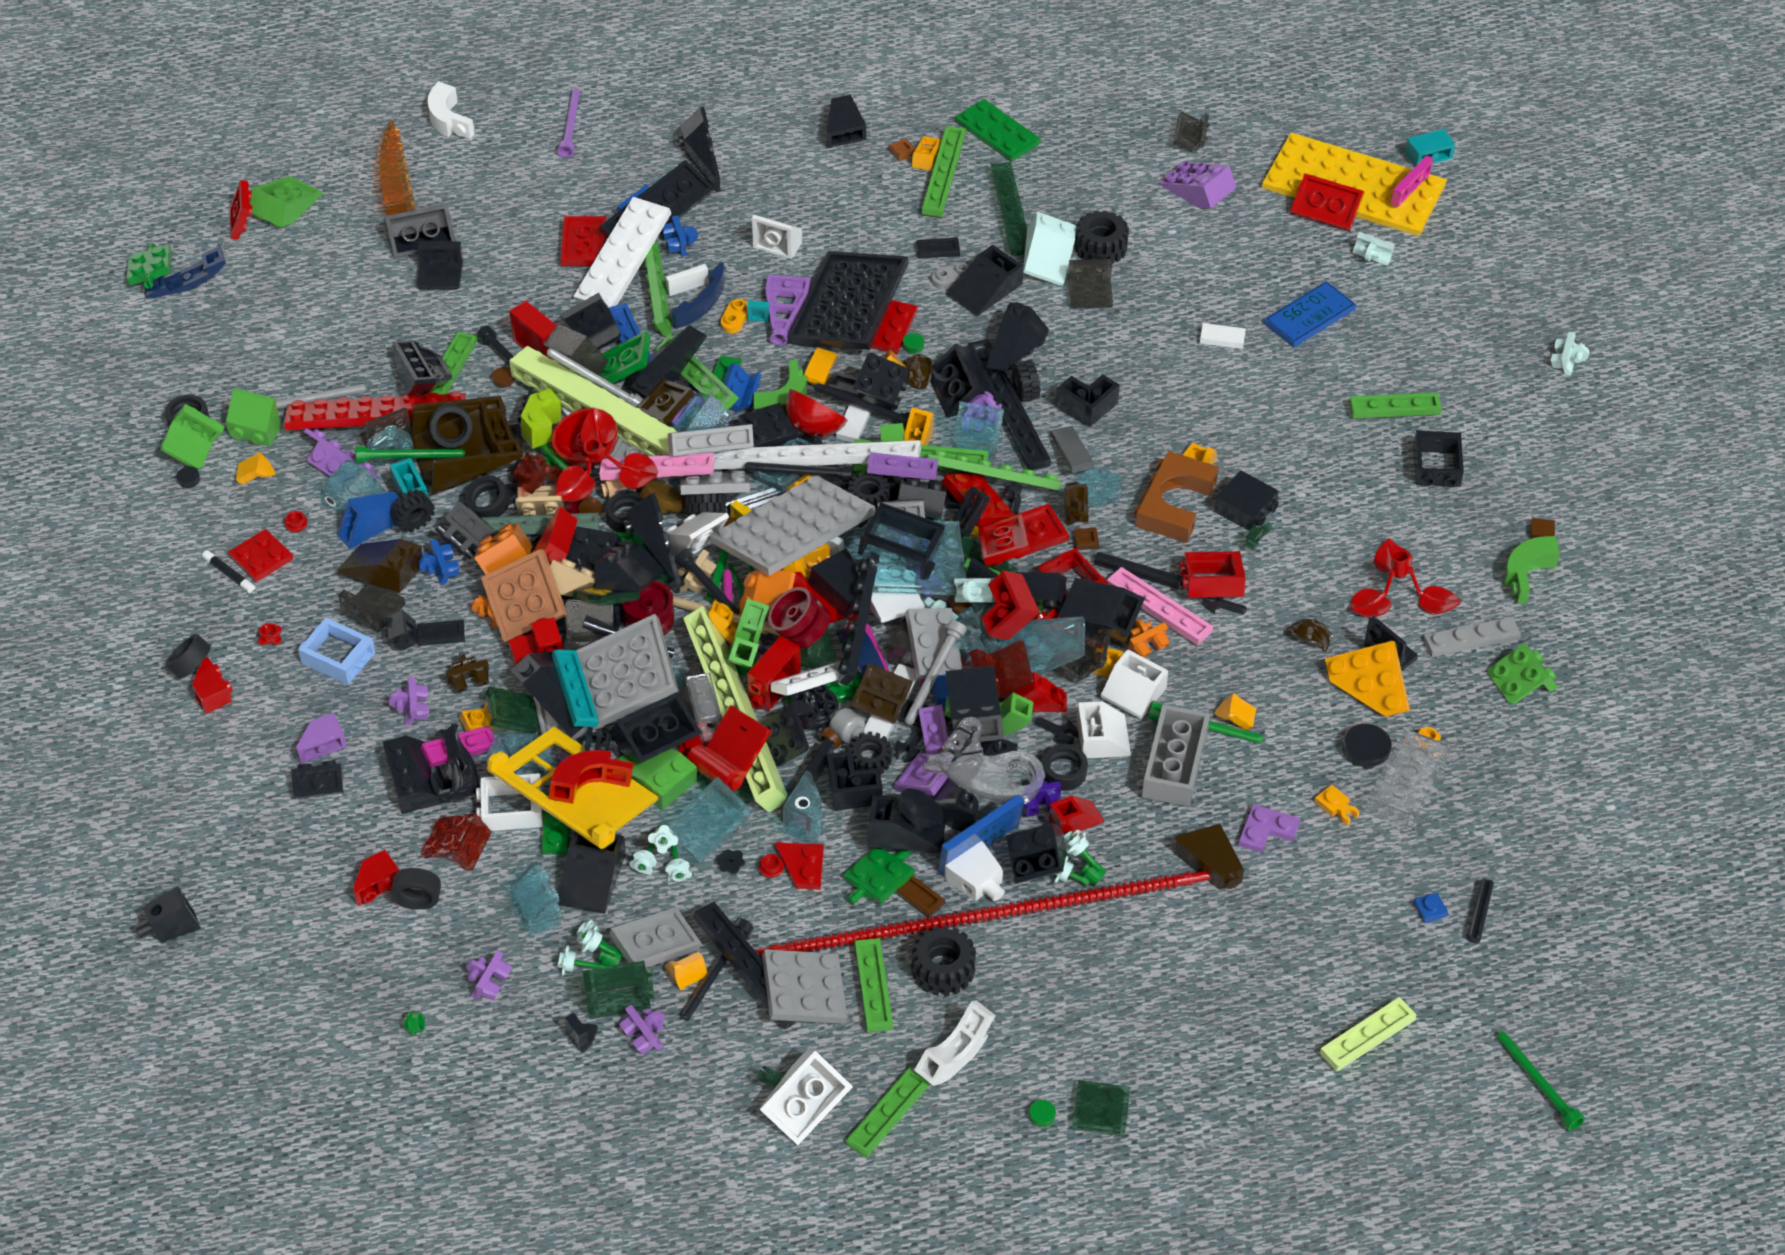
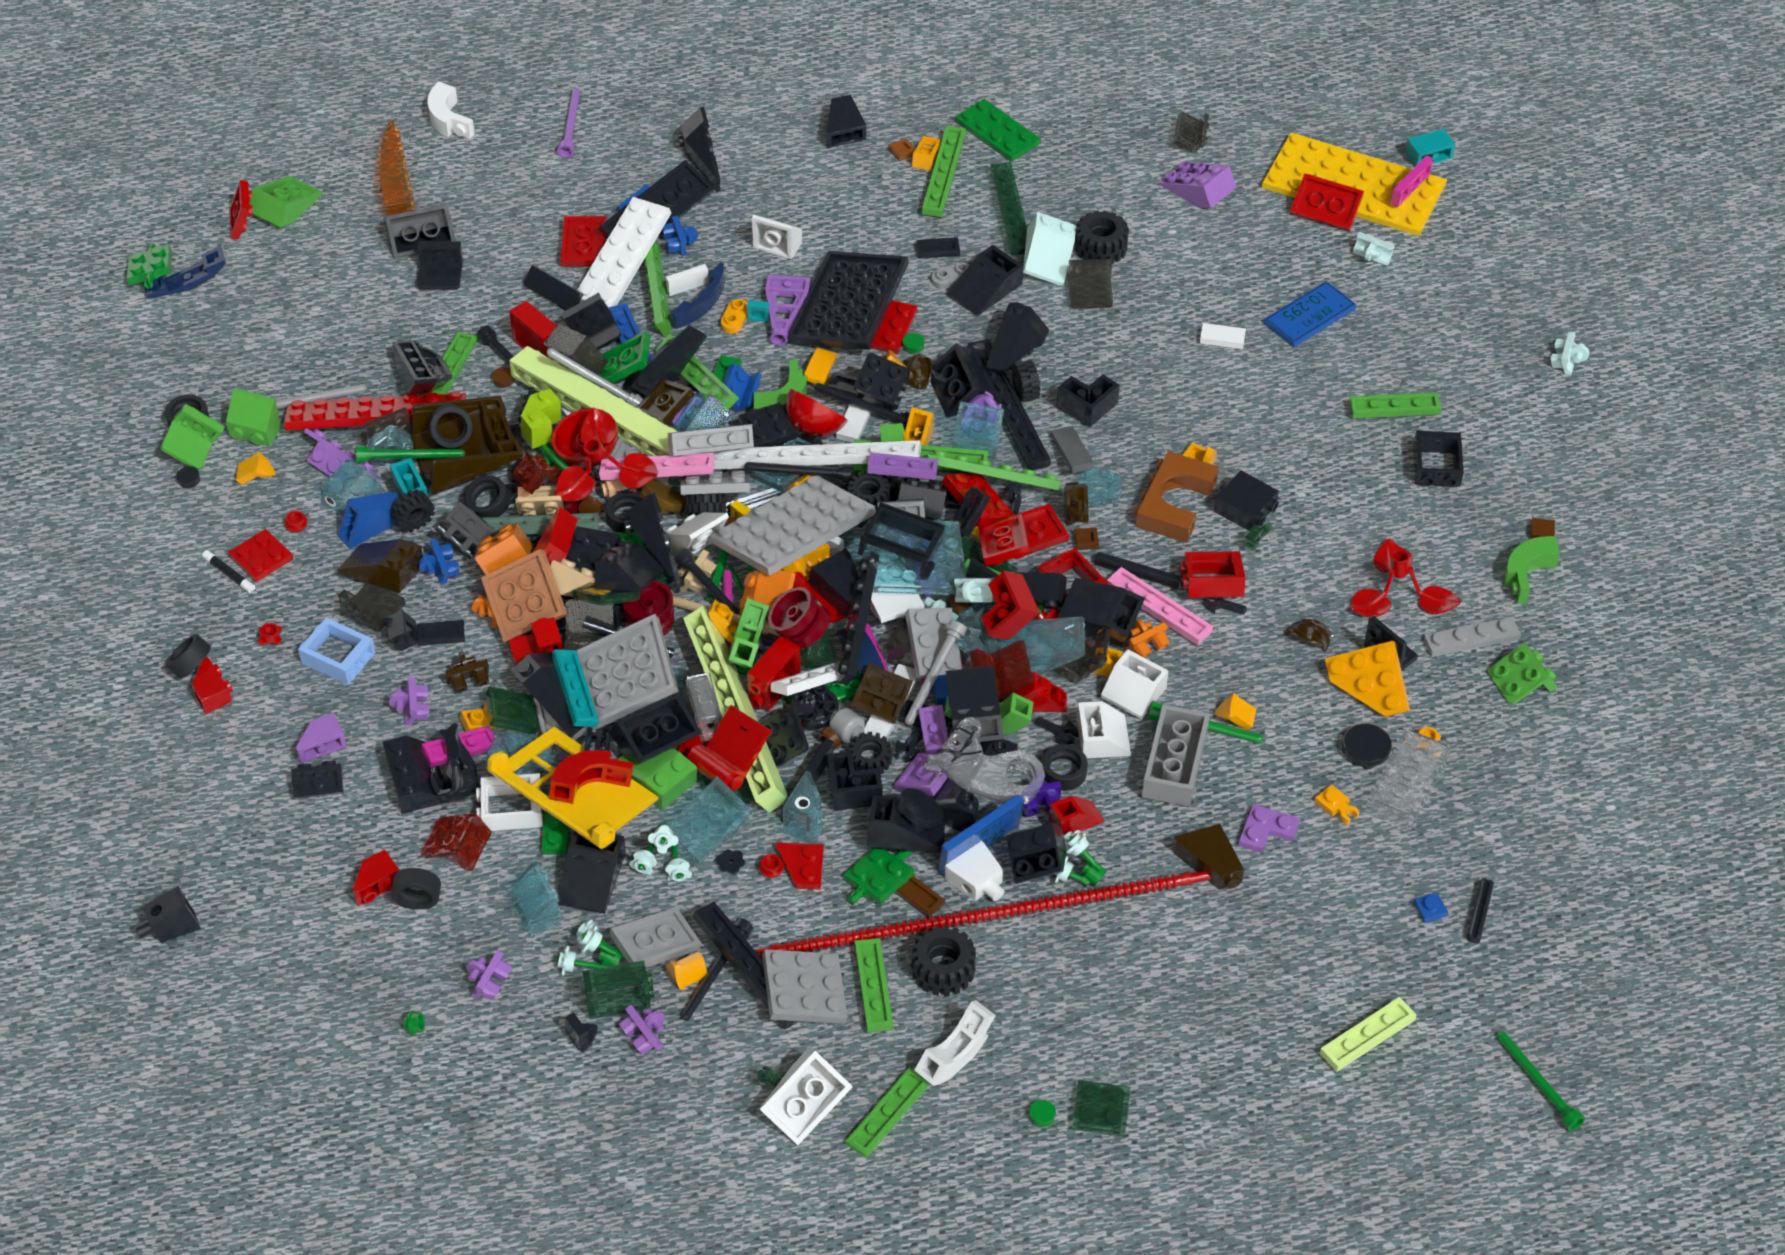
(552, 288): none -> black tile

